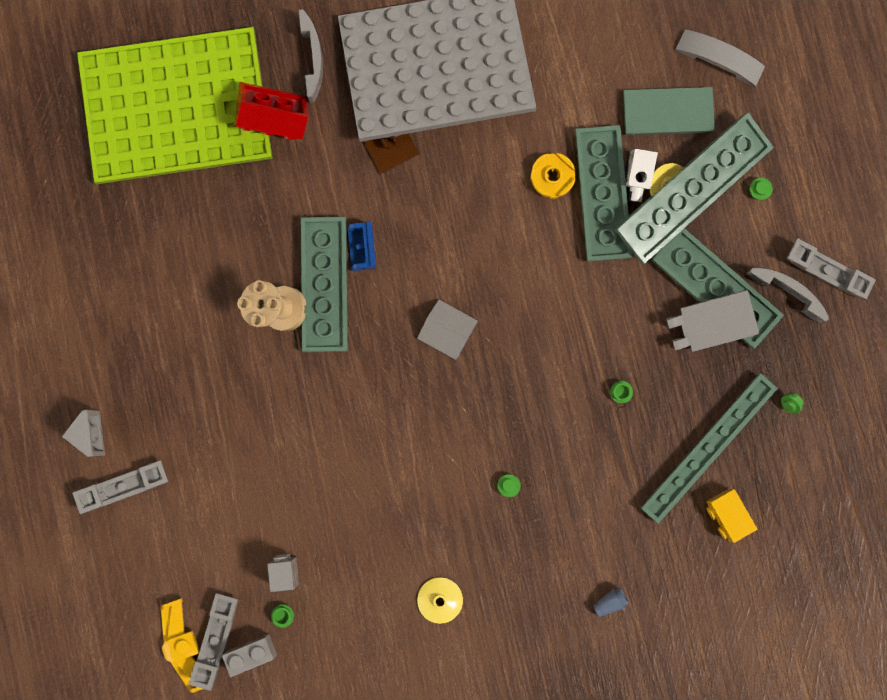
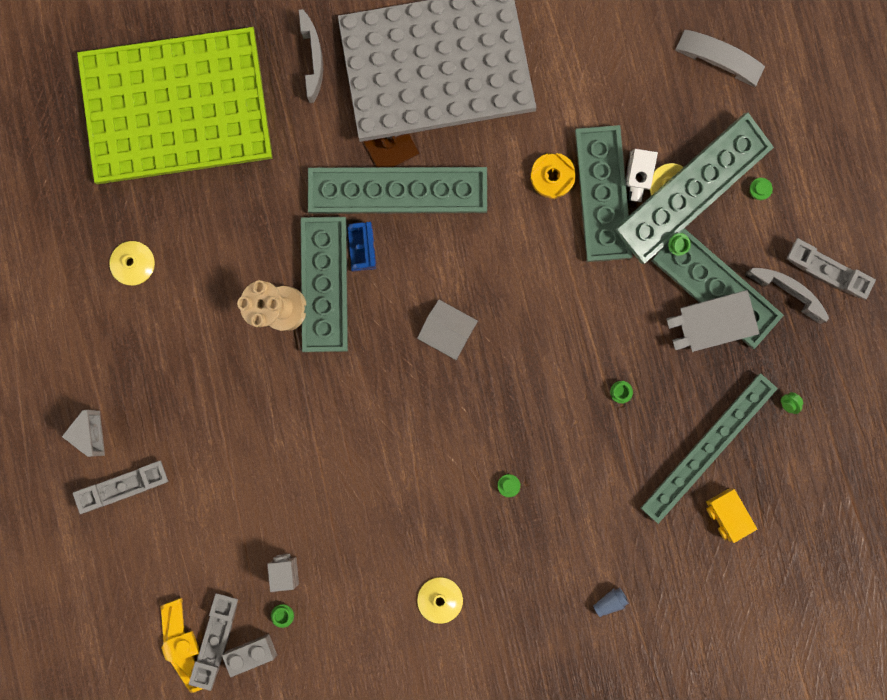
(139, 270): none -> light yellow dish
(271, 111): red slope -> none
(397, 190): none -> sand green plate
(668, 111): sand green tile -> none
(679, 244): none -> bright green plate

